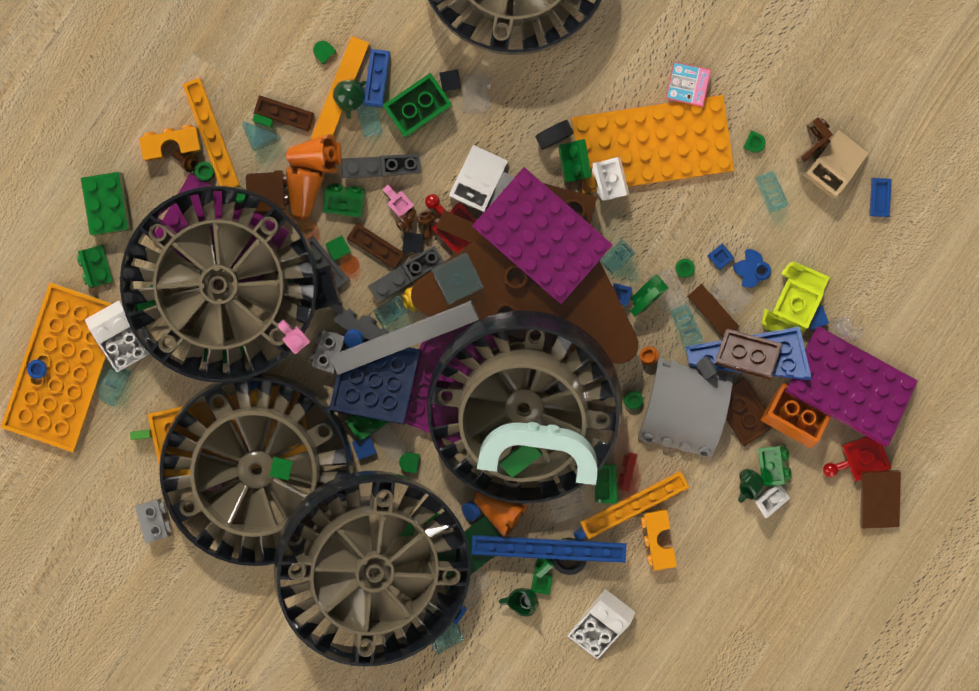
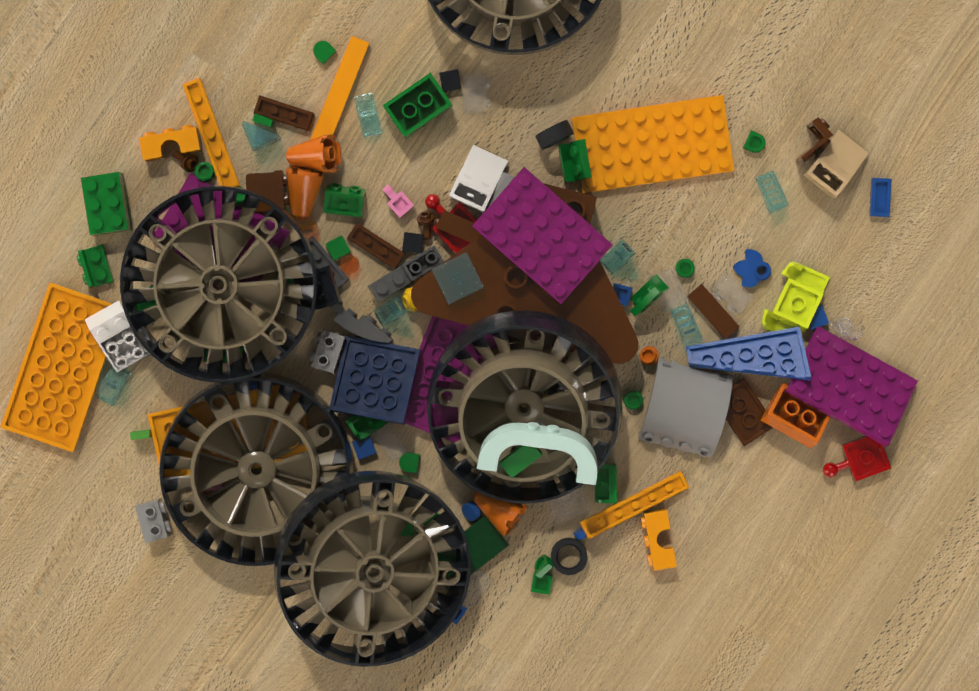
(37, 369): blue tile -> none
(281, 468): green tile -> none
(294, 338): bright pink plate -> none
(349, 95): dark green hair -> none
(353, 338): blue tile -> none
(376, 78): blue tile -> none
(380, 166): dark grey slope -> none
(404, 222): reddish brown plate -> none
(404, 337): light grey tile -> none
(448, 639): clear light blue slope -> none
(522, 601): dark green hair -> none
(549, 548): blue tile -> none
(601, 624): white slope -> none
(610, 179): white bracket -> none
(625, 479): clear red plate -> none
(688, 84): piece -> none
(706, 367): dark grey slope -> none
(720, 256): blue tile -> none
(748, 354): tile -> none
(751, 485): dark green hair -> none
(772, 500): white slope -> none
(774, 465): green bracket -> none
(880, 499): reddish brown tile -> none

